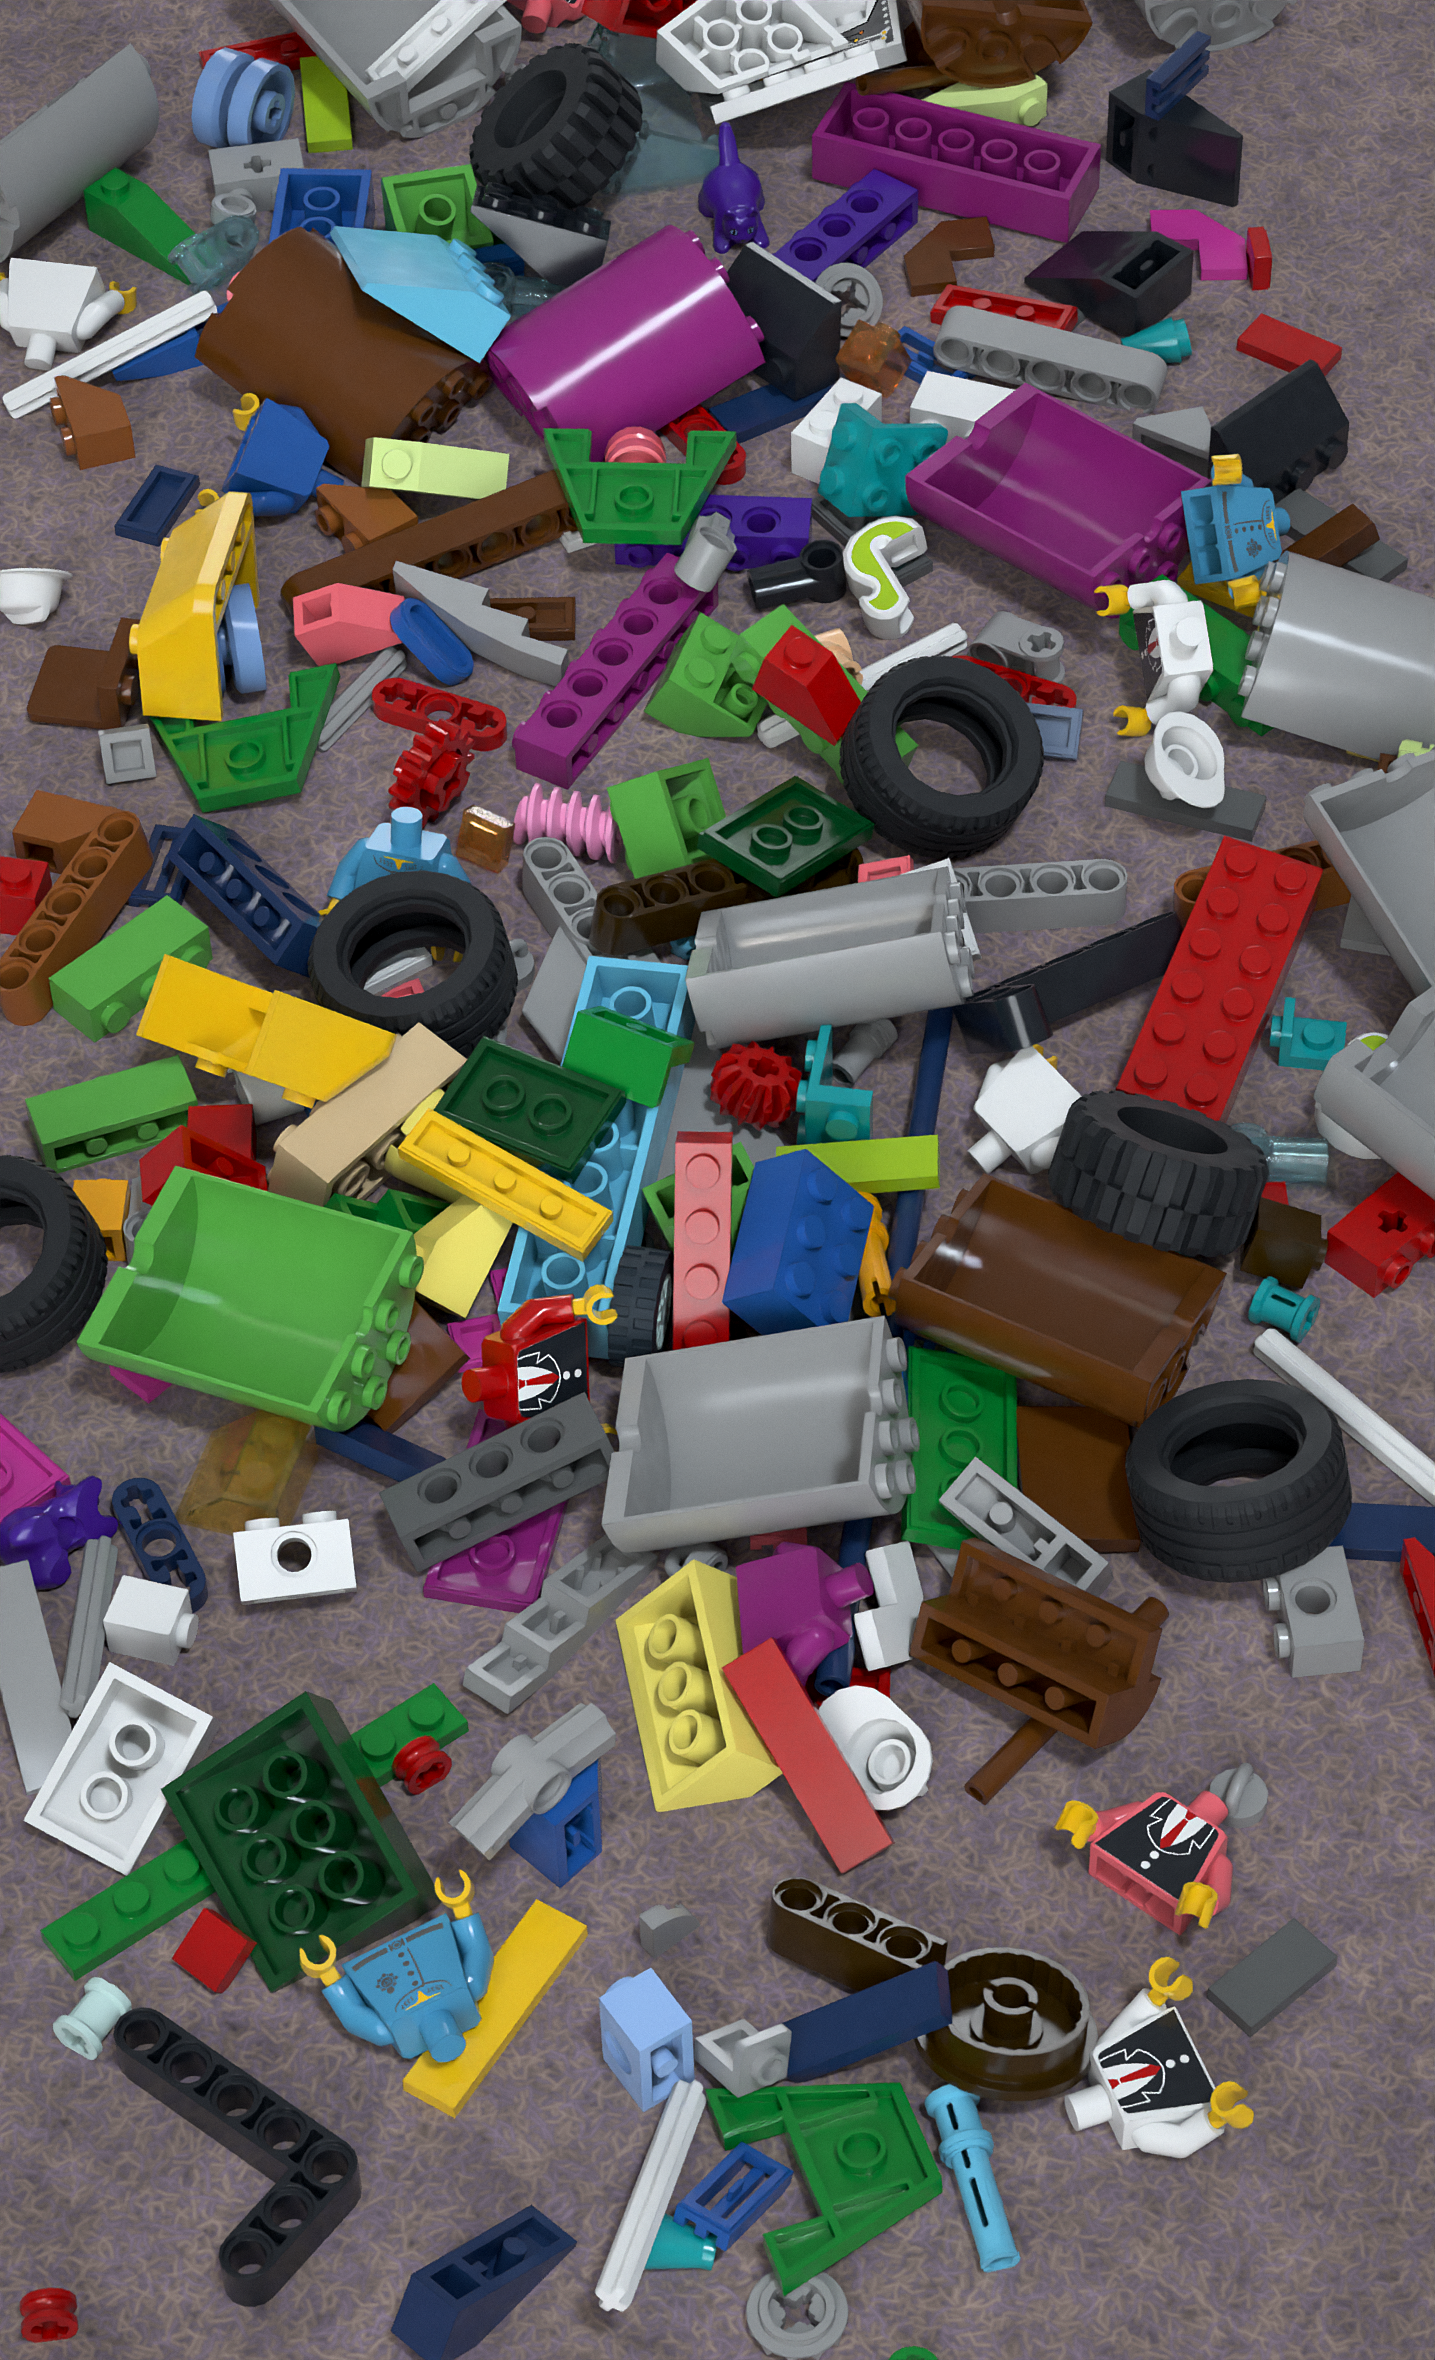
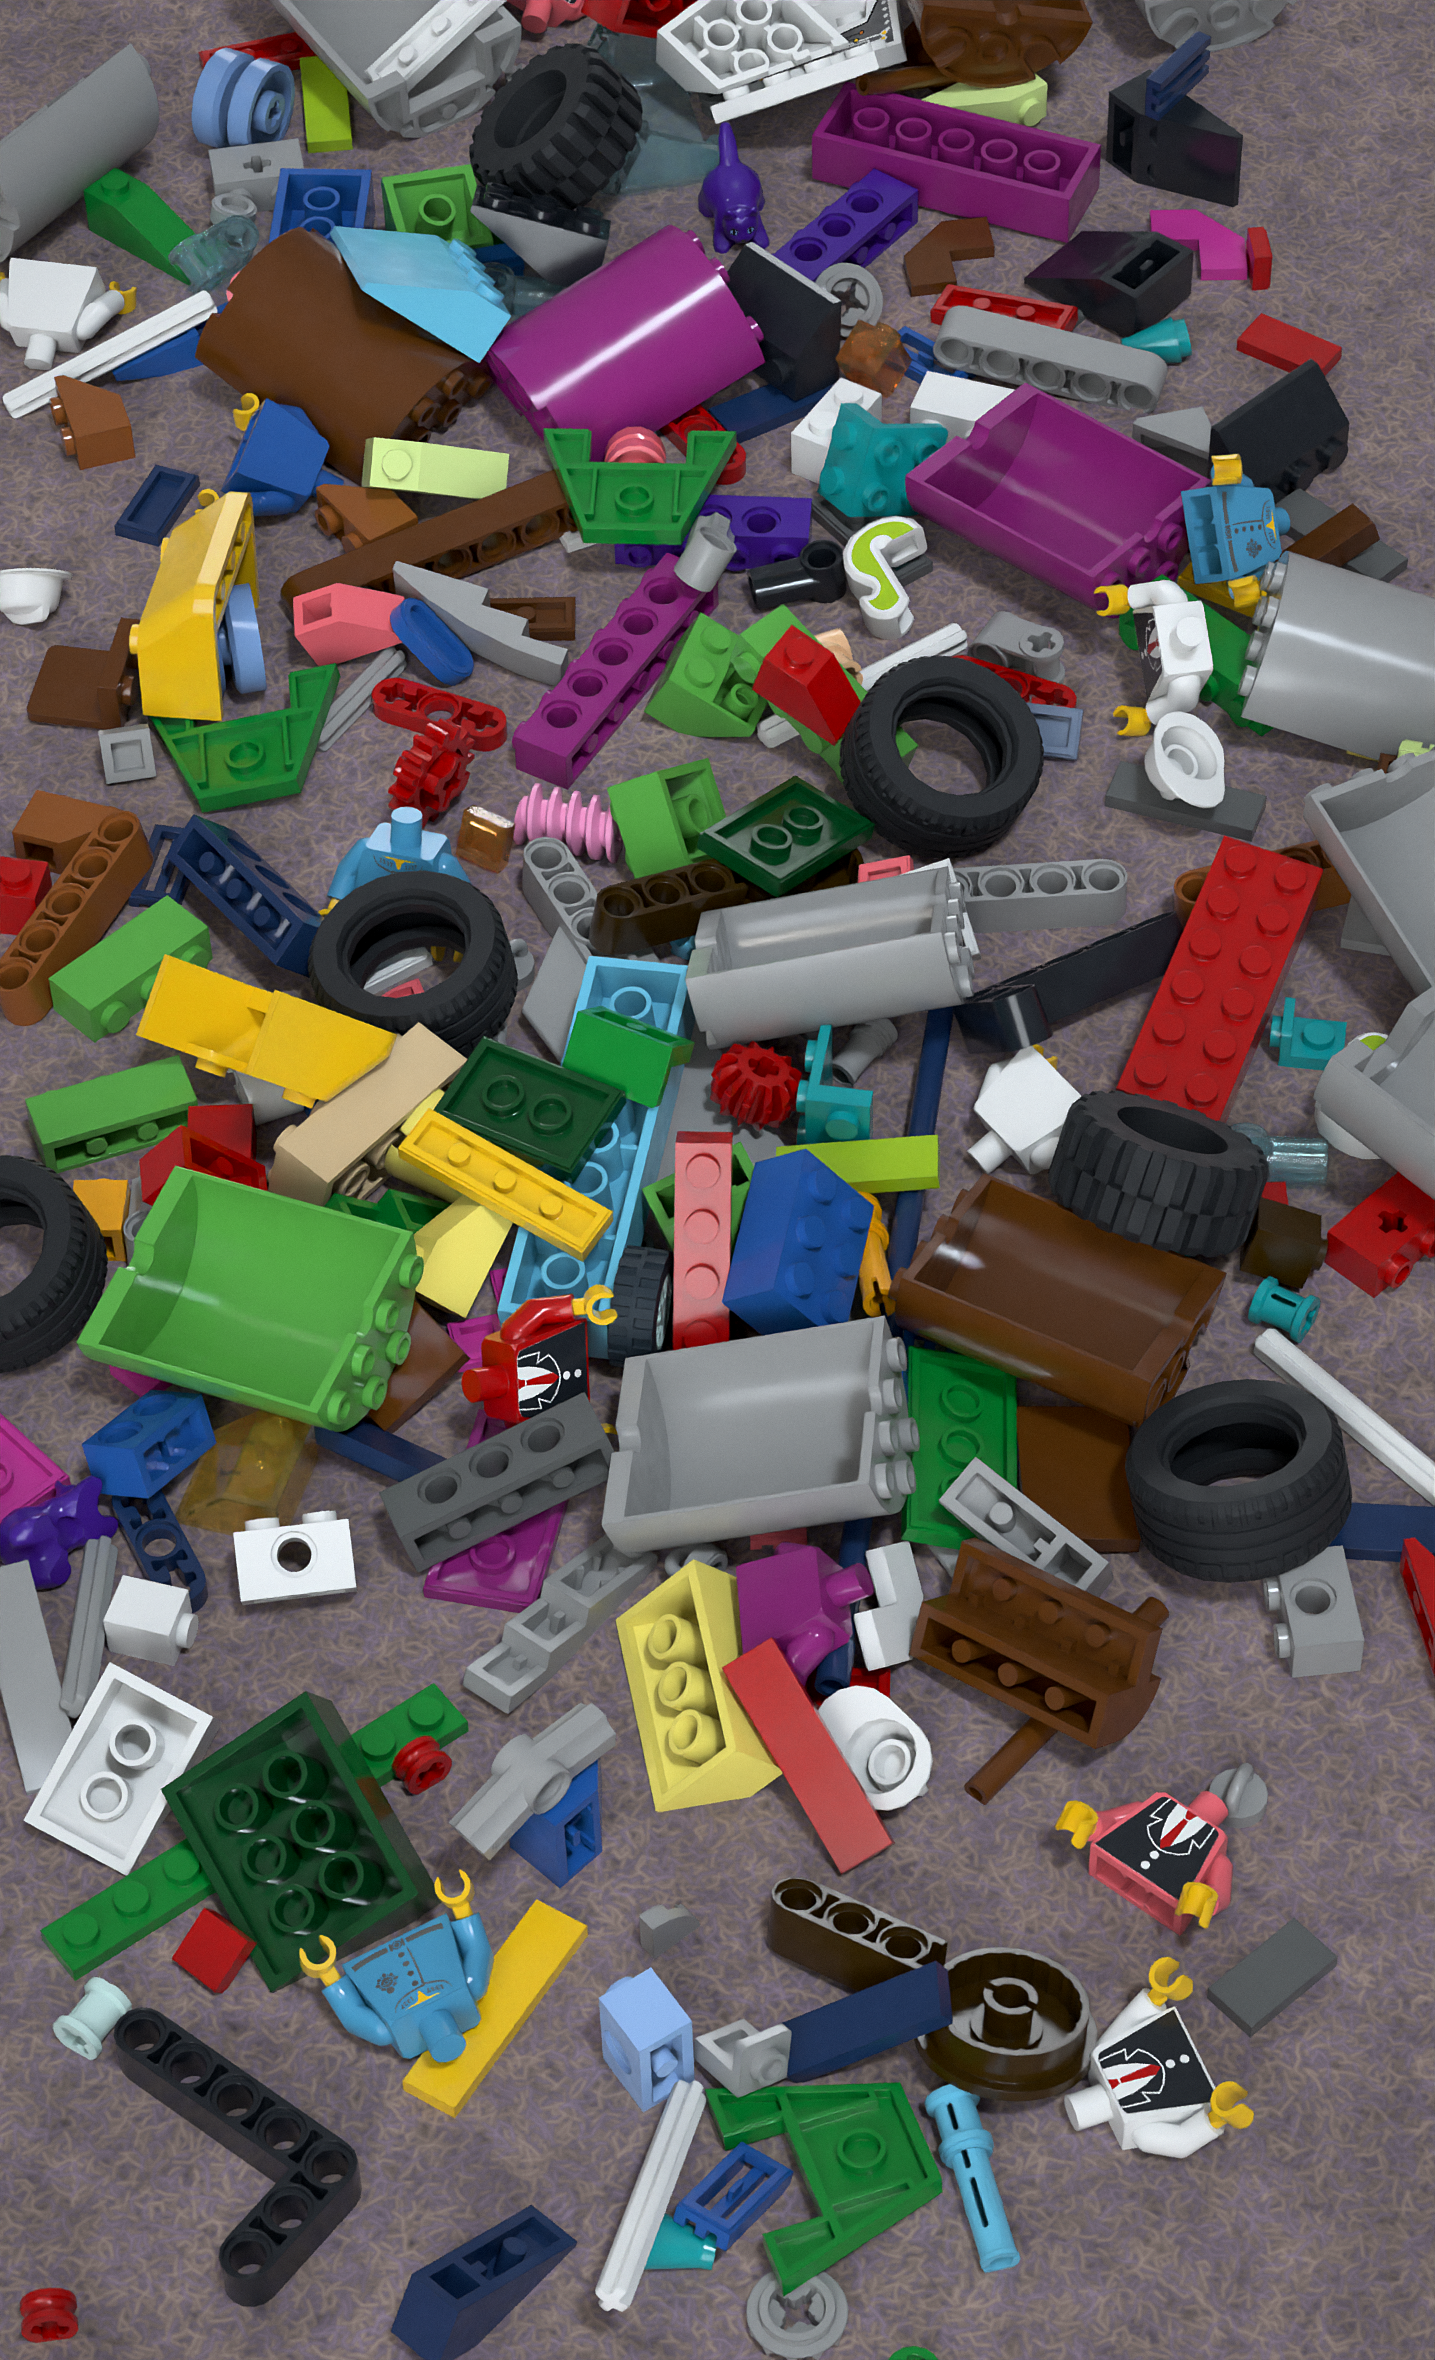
(149, 1443): none -> blue brick

